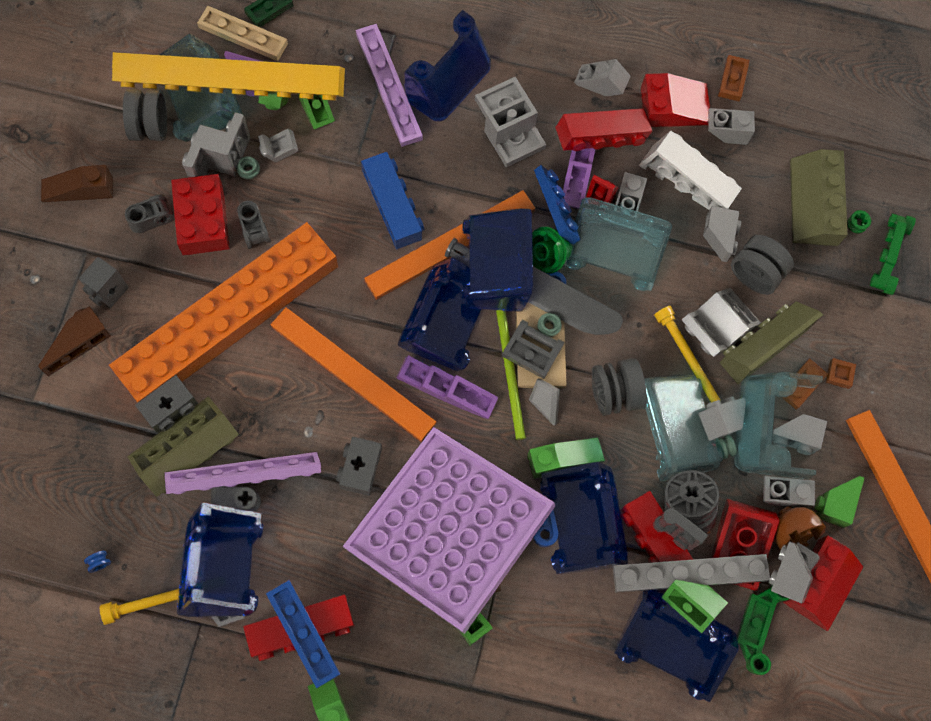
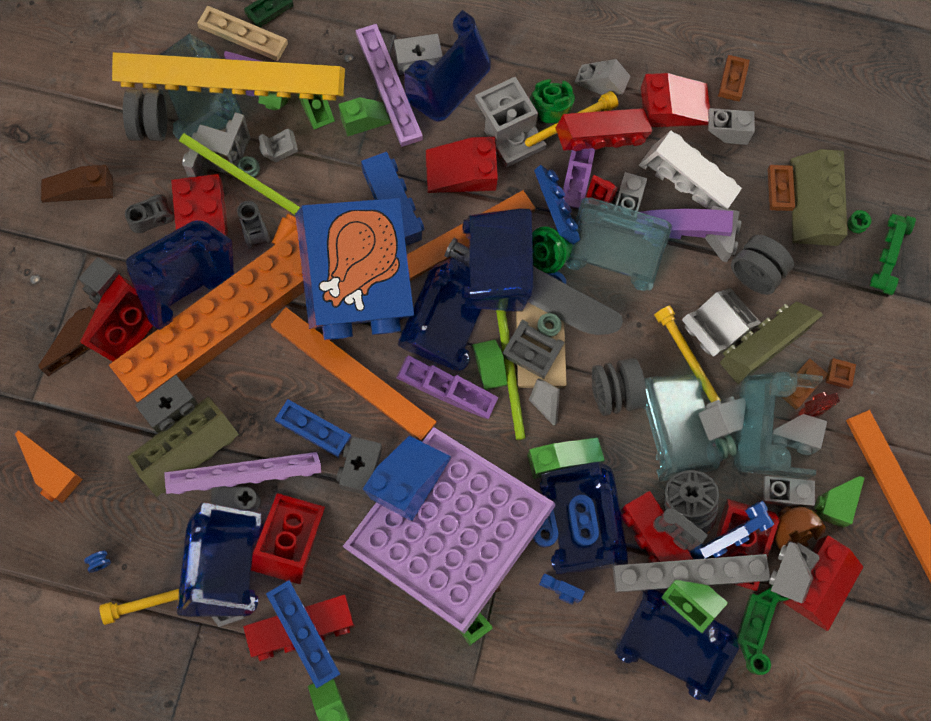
(47, 471): none -> orange slope
(117, 321): none -> red slope
(178, 266): none -> clear blue windscreen
(238, 173): none -> lime piece
(286, 227): none -> orange cone
(287, 538): none -> red slope
(313, 428): none -> blue plate
(354, 266): none -> brick
(362, 115): none -> bright green slope
(406, 477): none -> blue slope
(415, 49): none -> light grey brick
(462, 166): none -> red slope
(490, 364): none -> bright green slope
(552, 100): none -> green cone
(566, 591): none -> blue plate
(583, 520): none -> blue plate
(606, 103): none -> yellow piece
(695, 221): none -> medium lavender slope
(758, 519): none -> blue plate
(781, 188): none -> dark orange plate
(820, 404): none -> clear red plate

